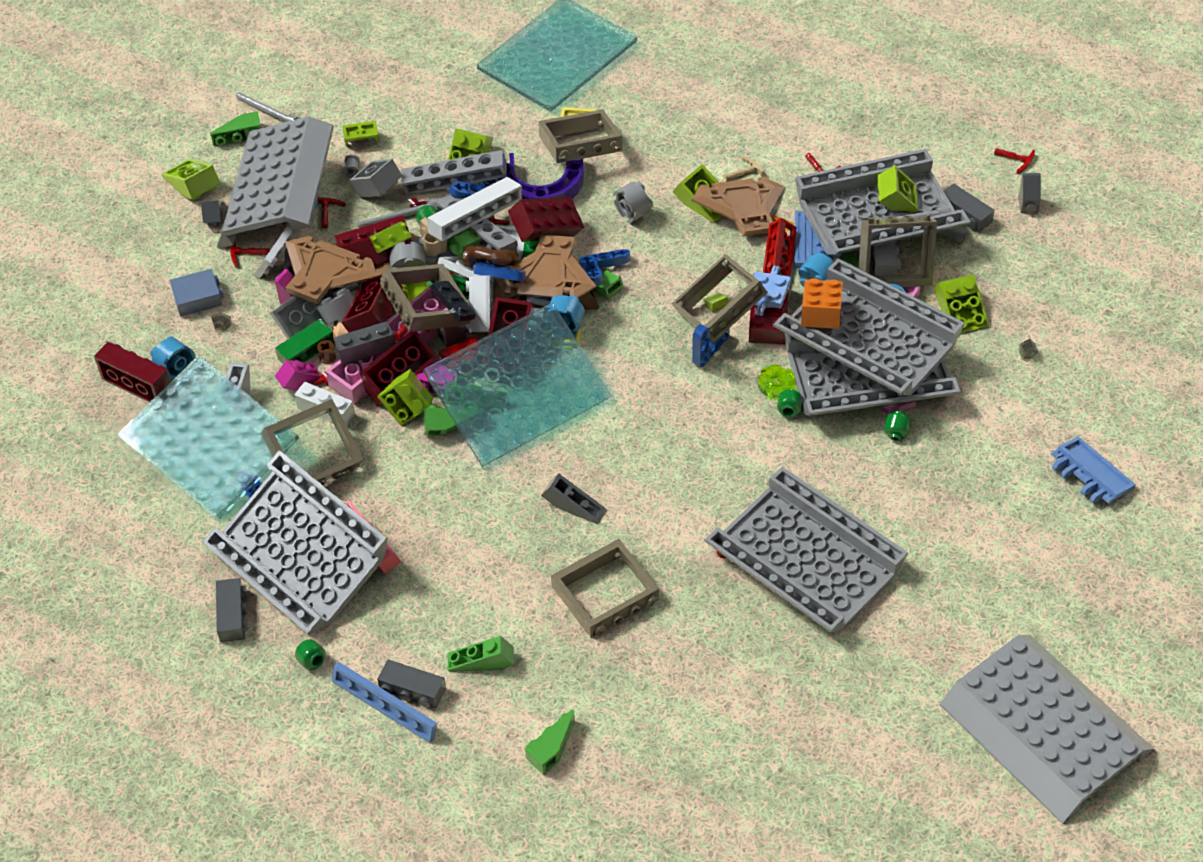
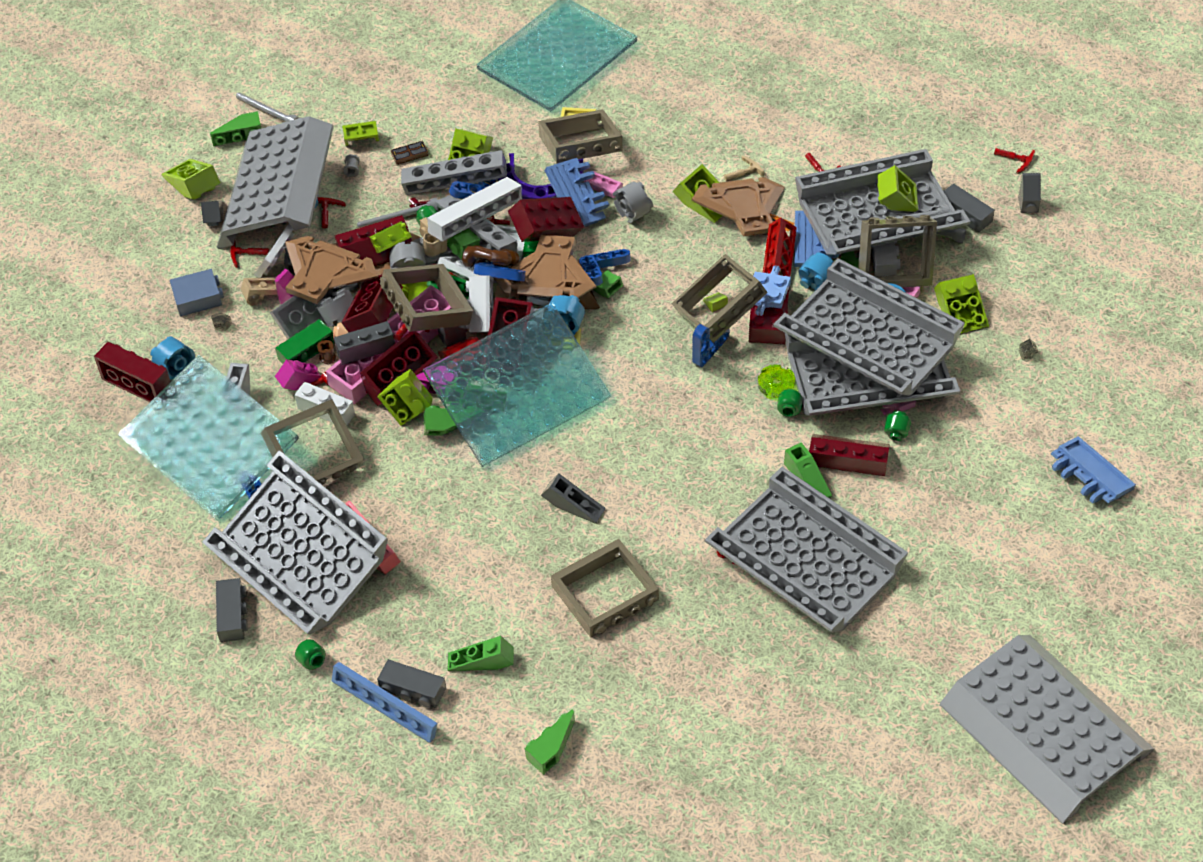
(255, 289): none -> tan plate
(376, 178): light grey brick -> none
(409, 152): none -> tile
(453, 301): black plate -> none
(567, 183): none -> medium blue hinge
(604, 184): none -> bright pink plate
(802, 464): none -> bright green slope
(821, 303): orange brick -> none
(849, 454): none -> dark red slope

